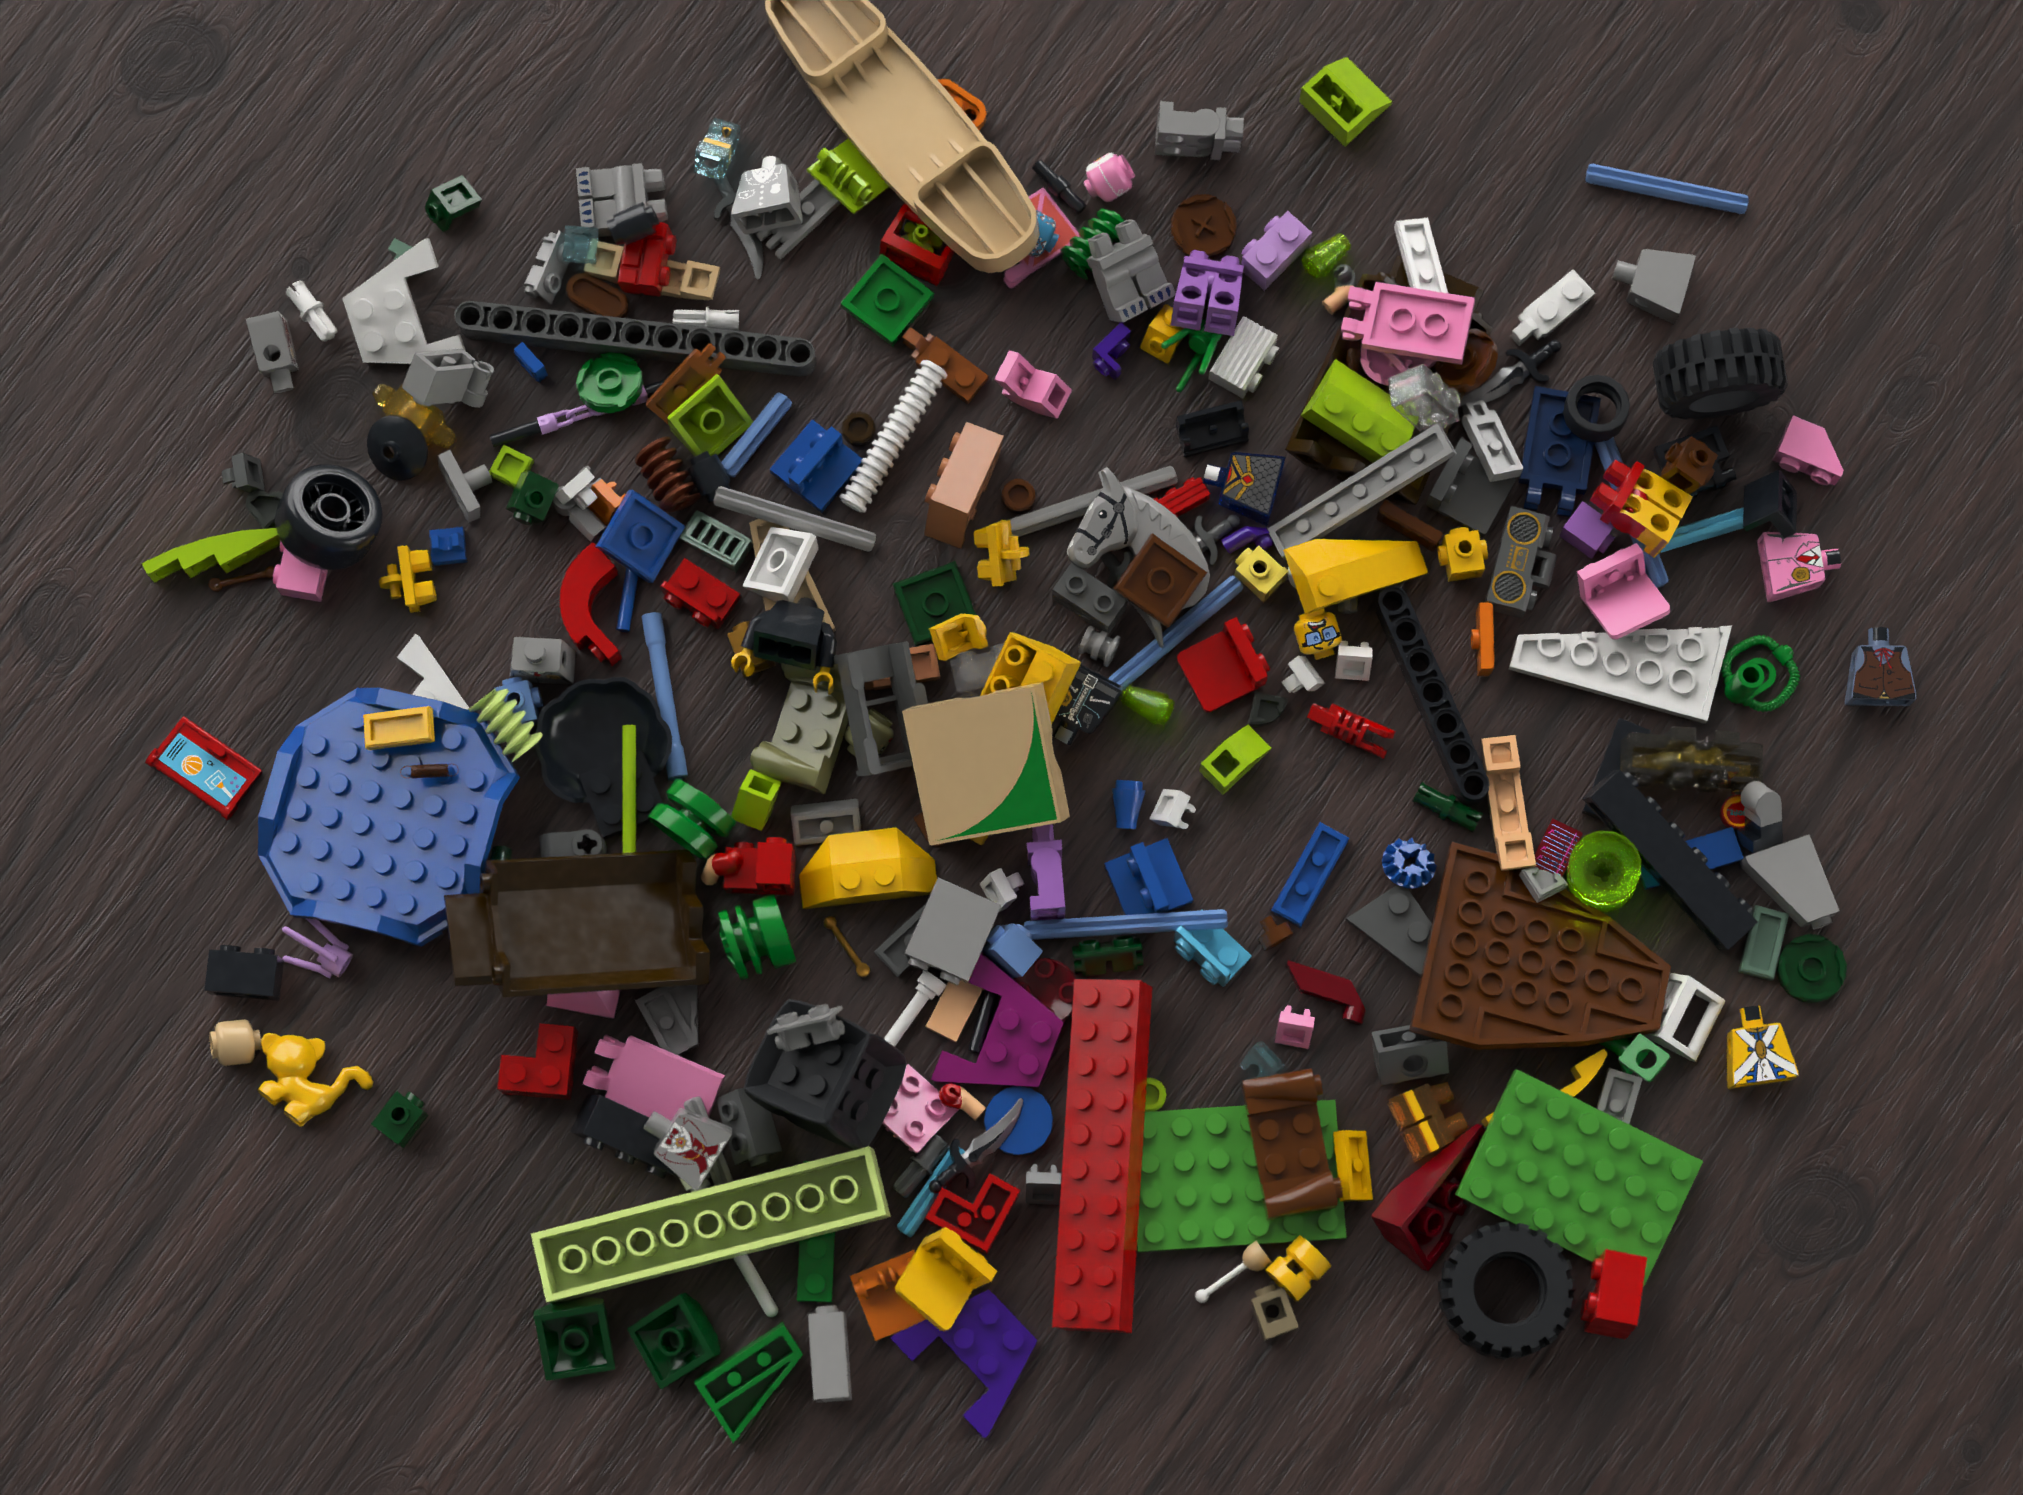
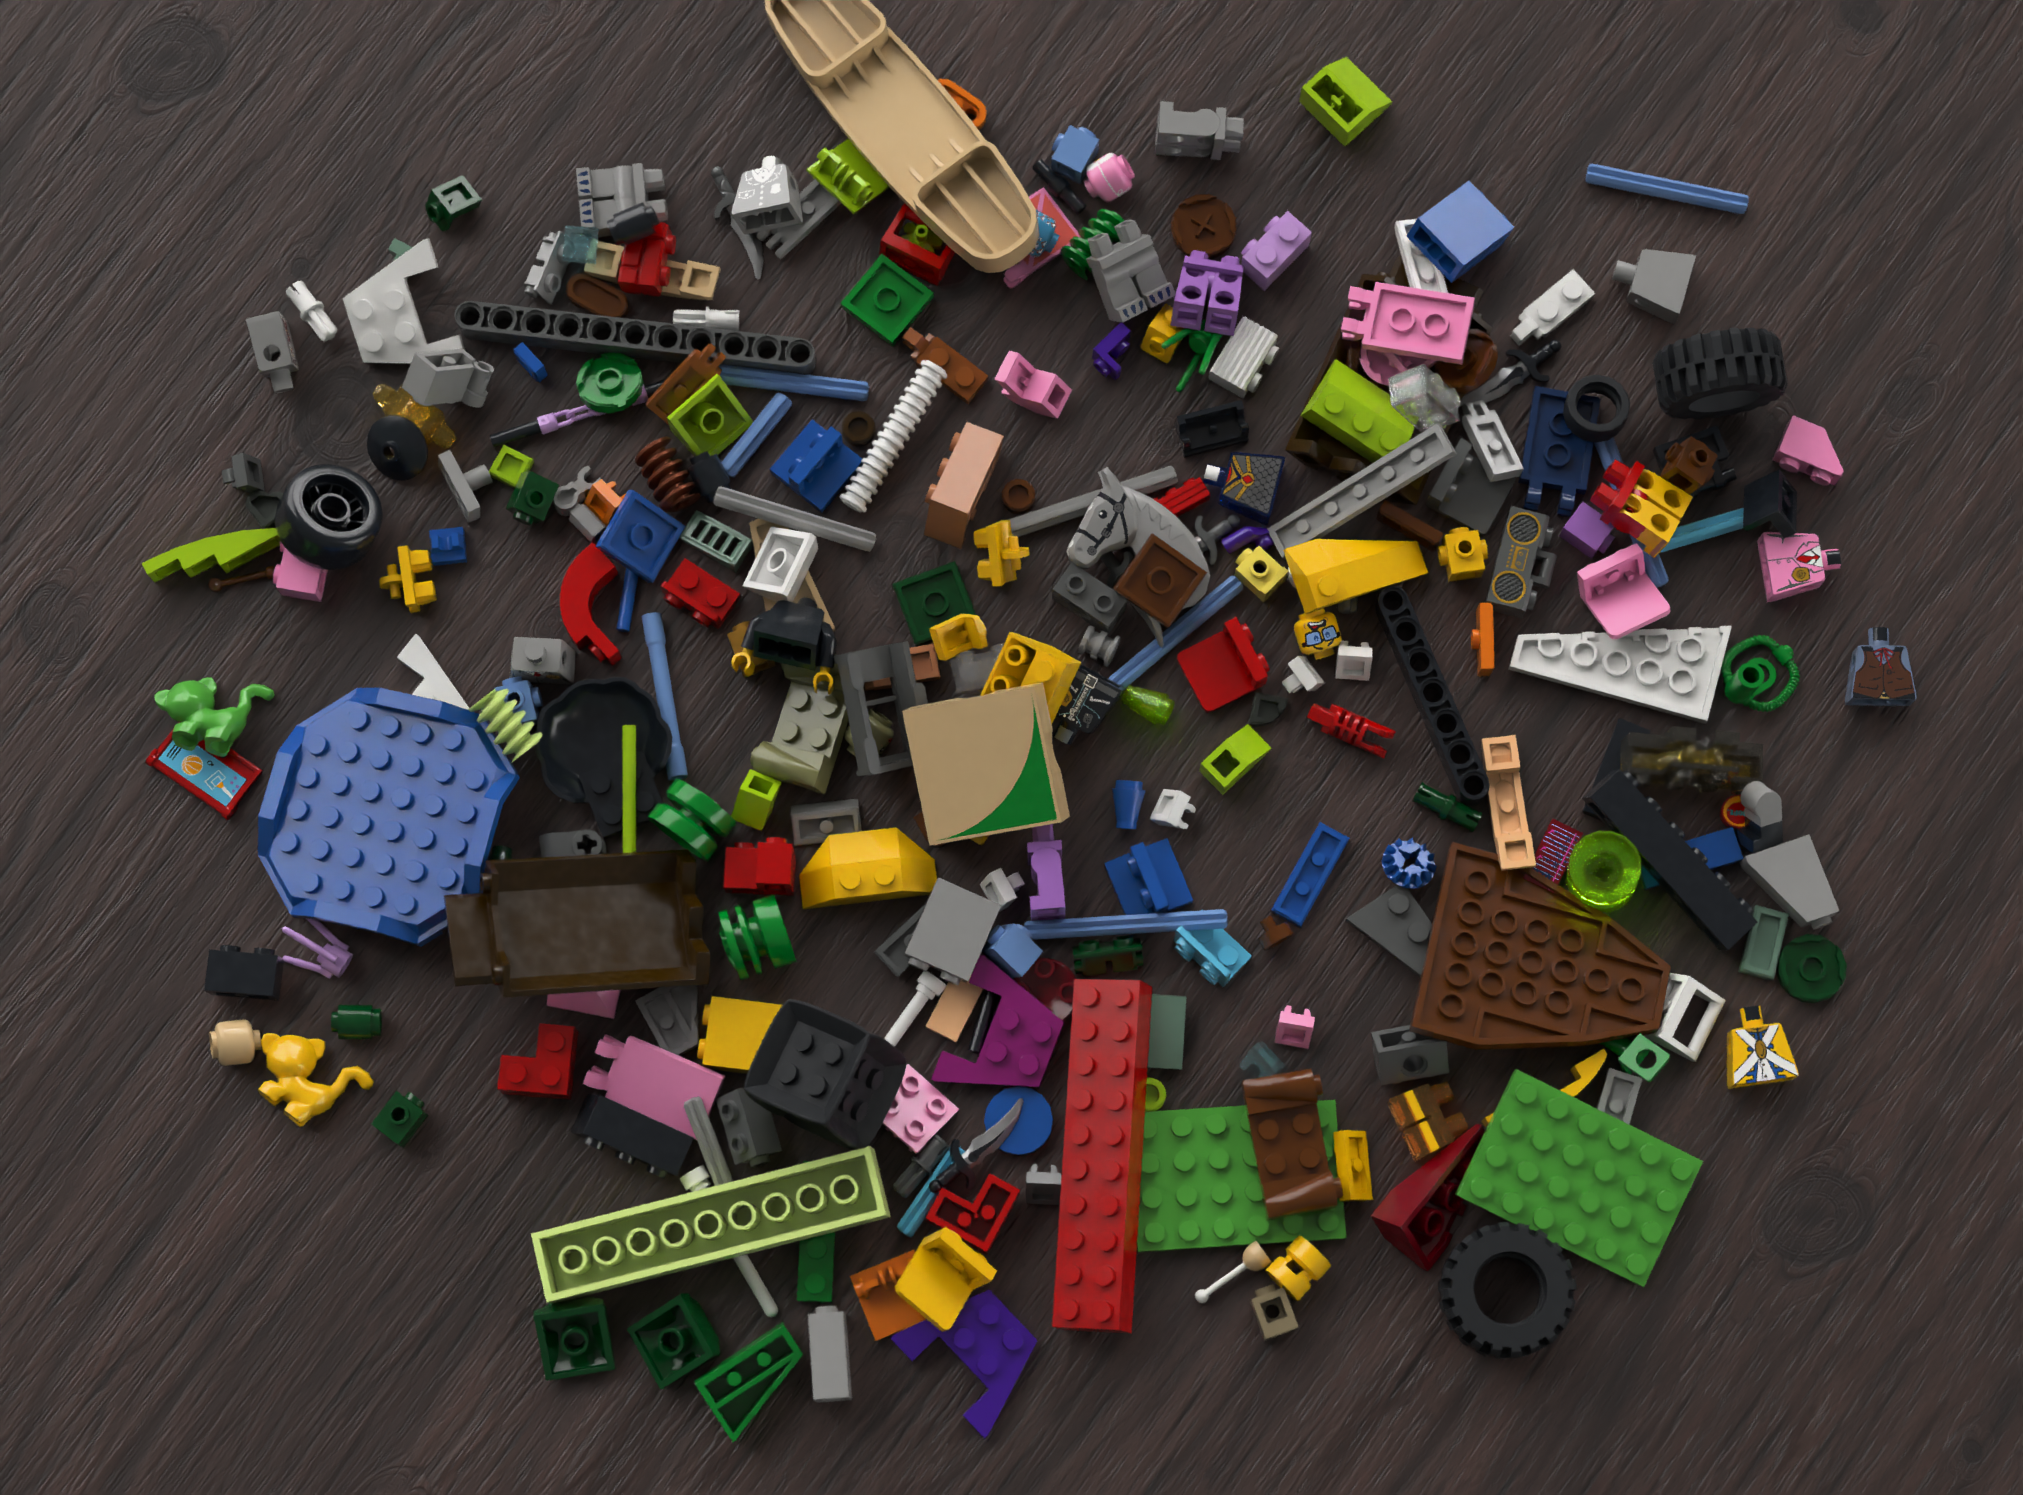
(193, 706): none -> bright green animal
(357, 1021): none -> dark green brick
(399, 728): yellow tile -> none
(429, 771): reddish brown piece -> none
(578, 490): white tile -> none
(688, 1143): light grey torso -> none
(717, 145): clear light blue leg -> none
(721, 864): red arm -> none
(734, 1032): none -> yellow brick
(794, 382): none -> medium blue axle
(819, 1021): light grey hinge -> none
(862, 969): pearl gold hinge -> none
(958, 1098): arm -> none
(1074, 152): none -> medium blue brick
(1167, 1031): none -> sand green slope
(1324, 256): clear neon green cone -> none
(1329, 988): dark red piece -> none
(1343, 280): arm -> none
(1460, 231): none -> brick
(1542, 882): light grey tile -> none
(1617, 1295): red brick -> none

